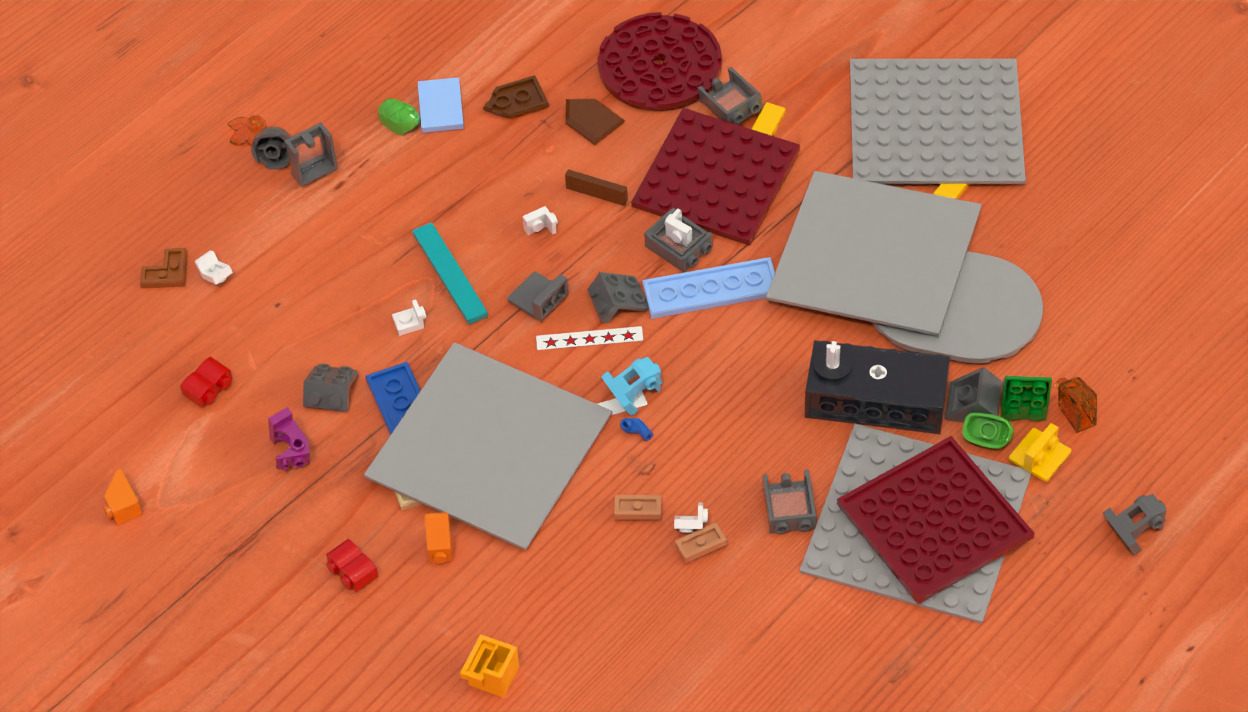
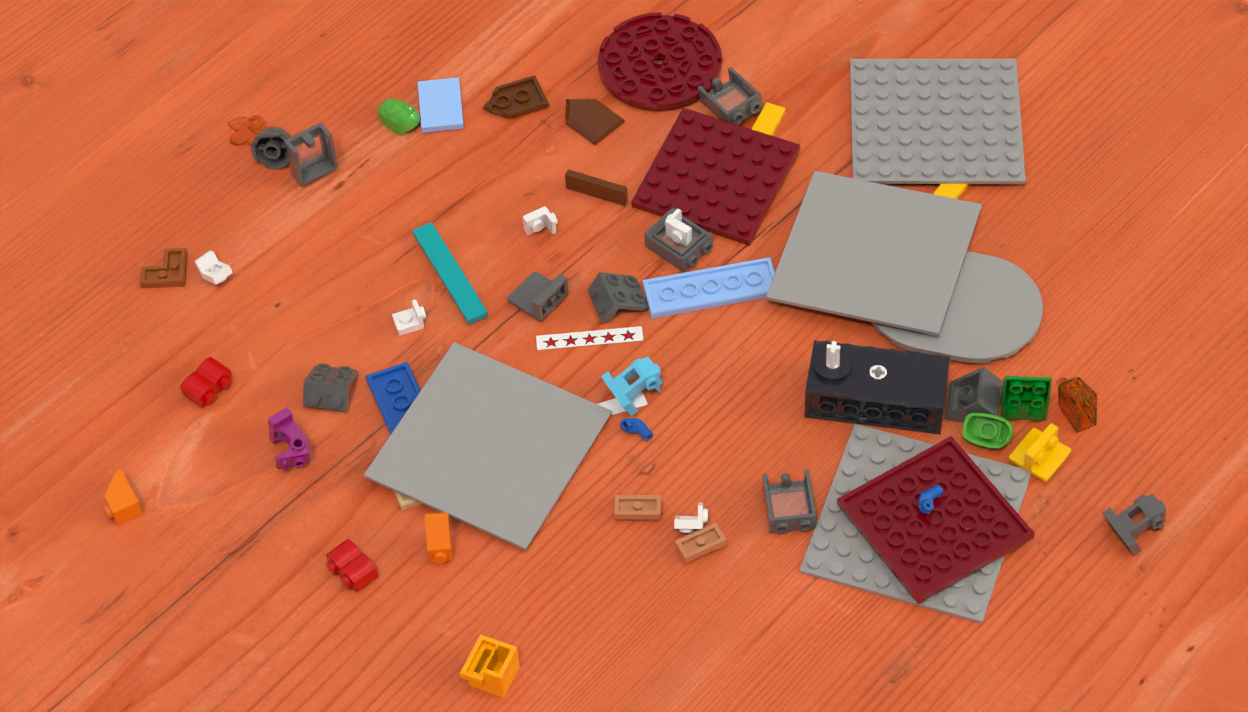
(927, 498): none -> blue arm

